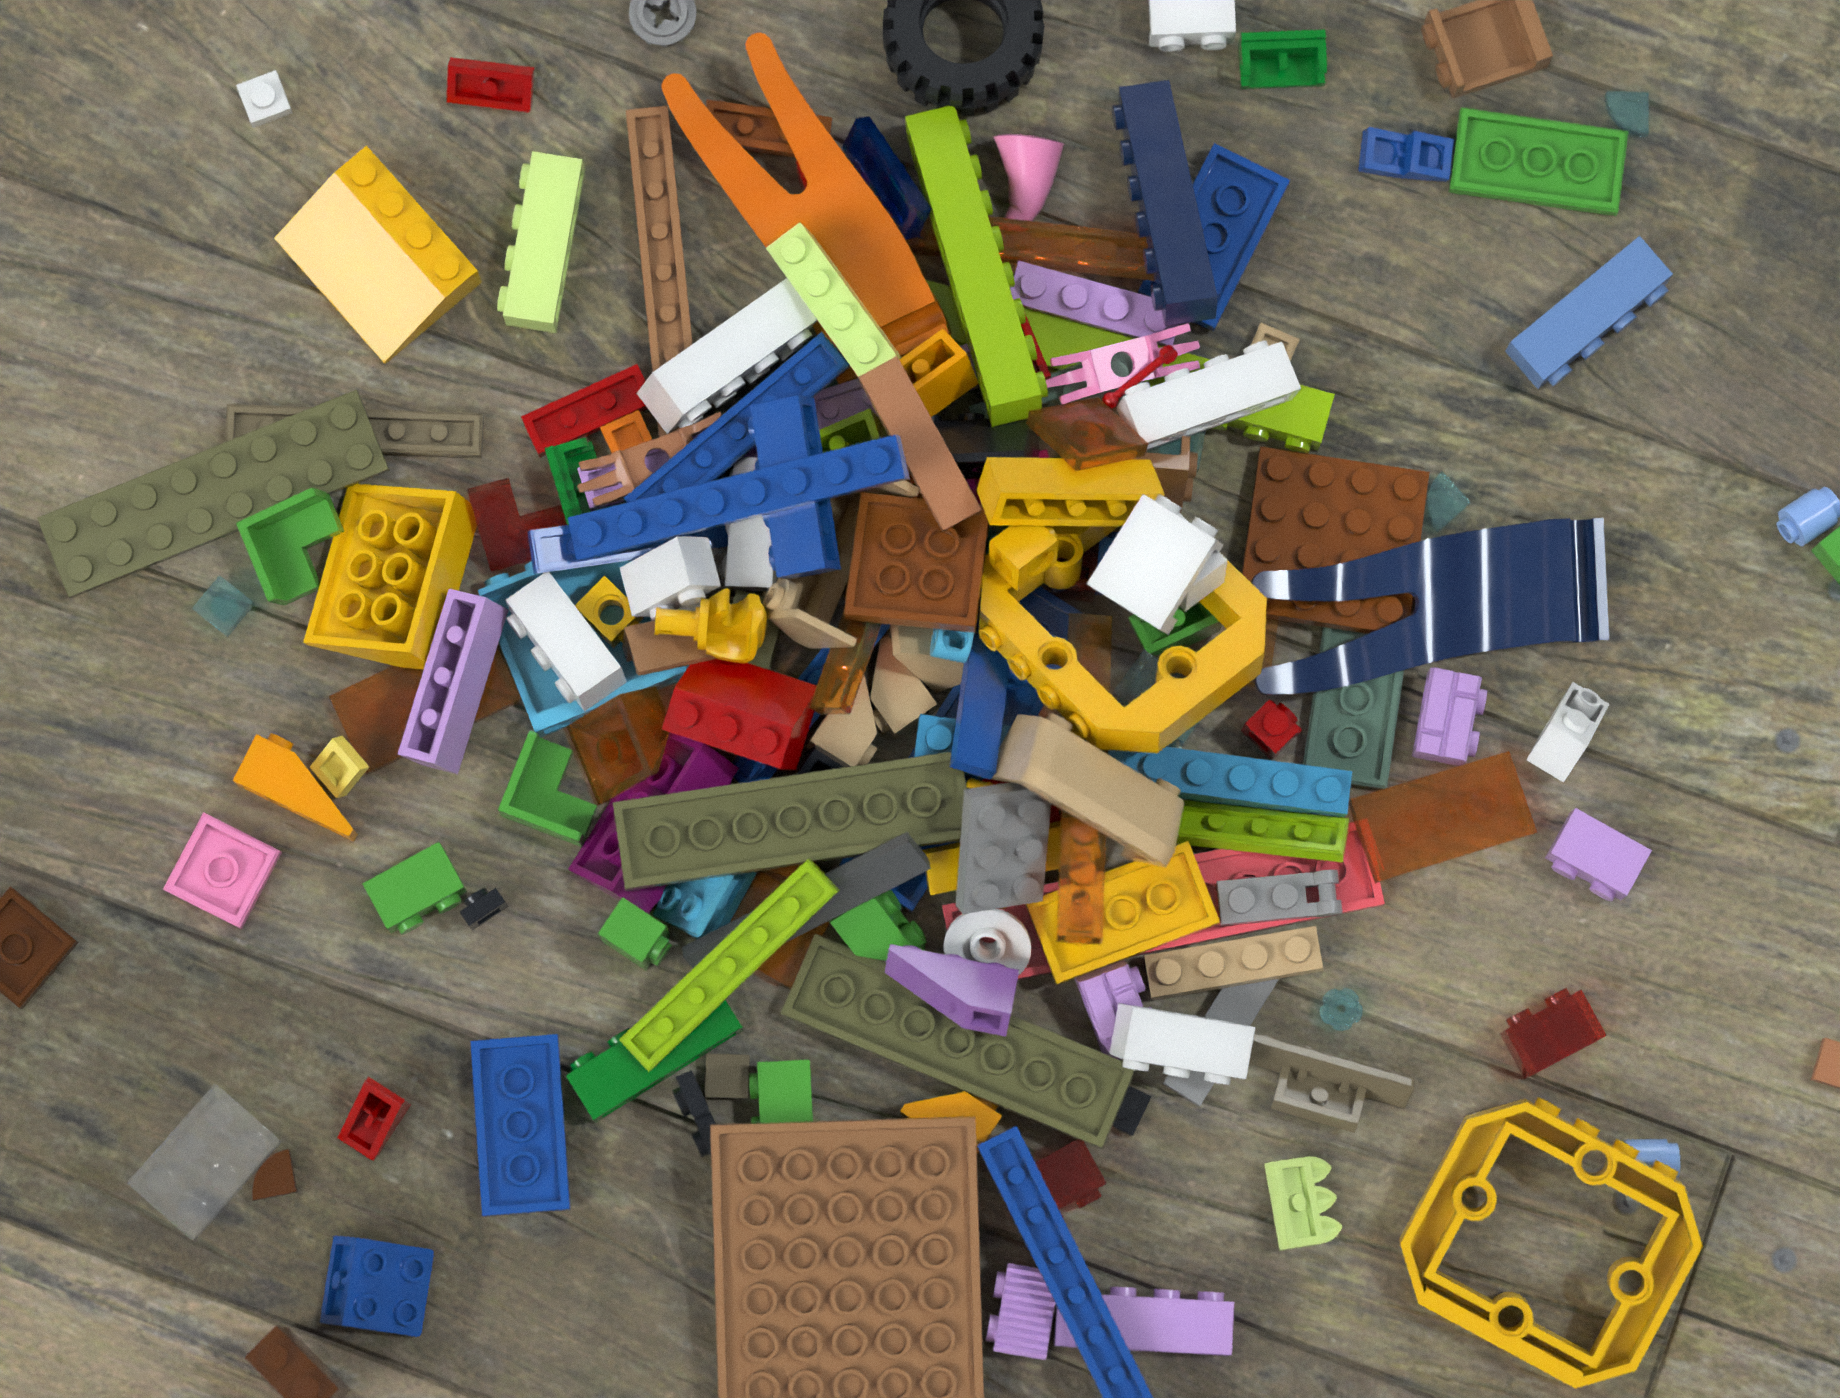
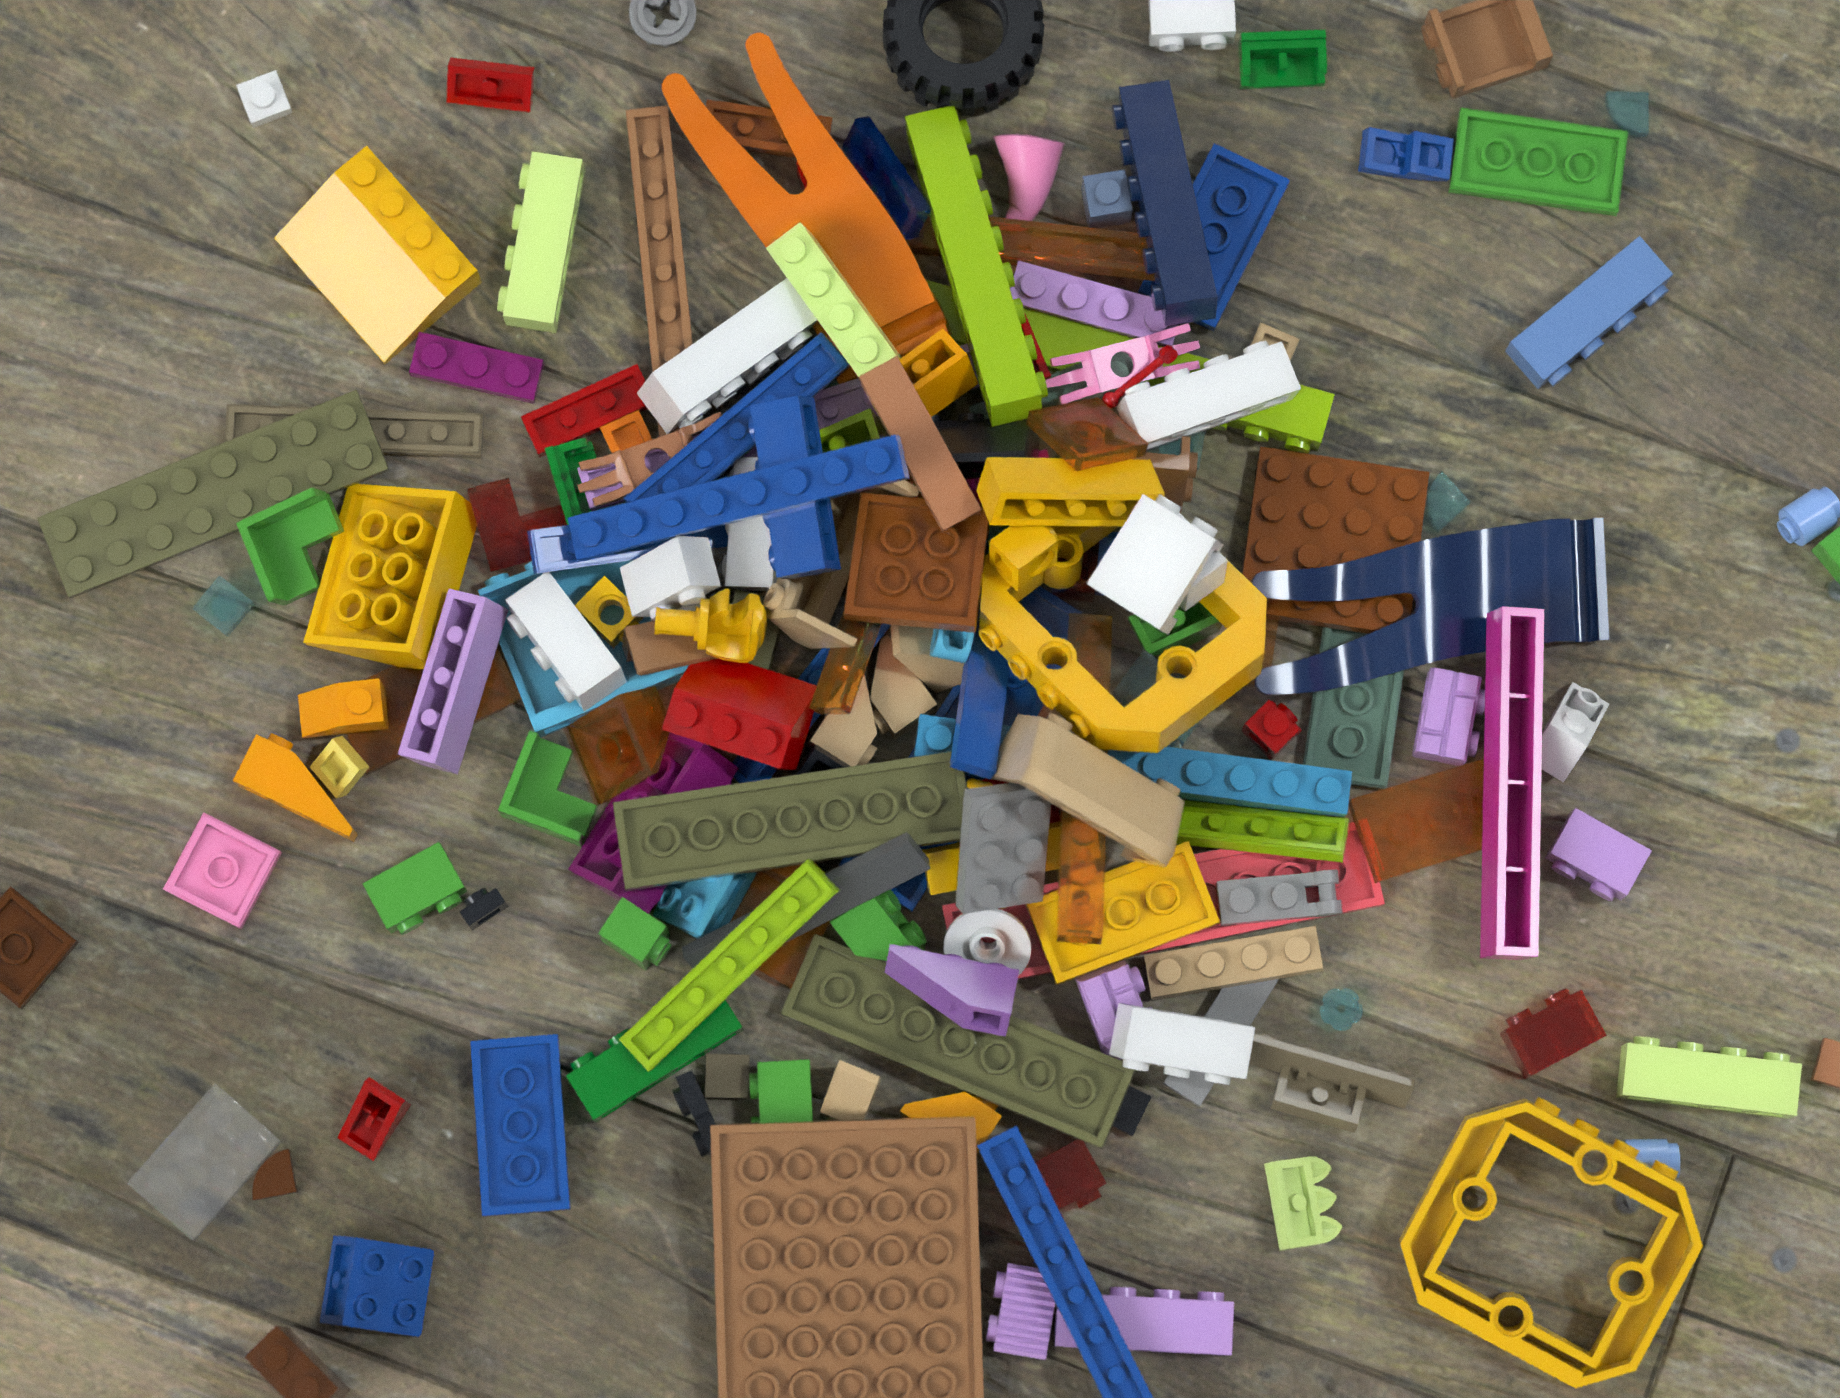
(343, 708): none -> light orange slope
(476, 367): none -> magenta plate
(850, 1093): none -> tan slope
(1106, 199): none -> sand blue brick
(1512, 784): none -> dark pink brick
(1709, 1079): none -> yellowish green brick

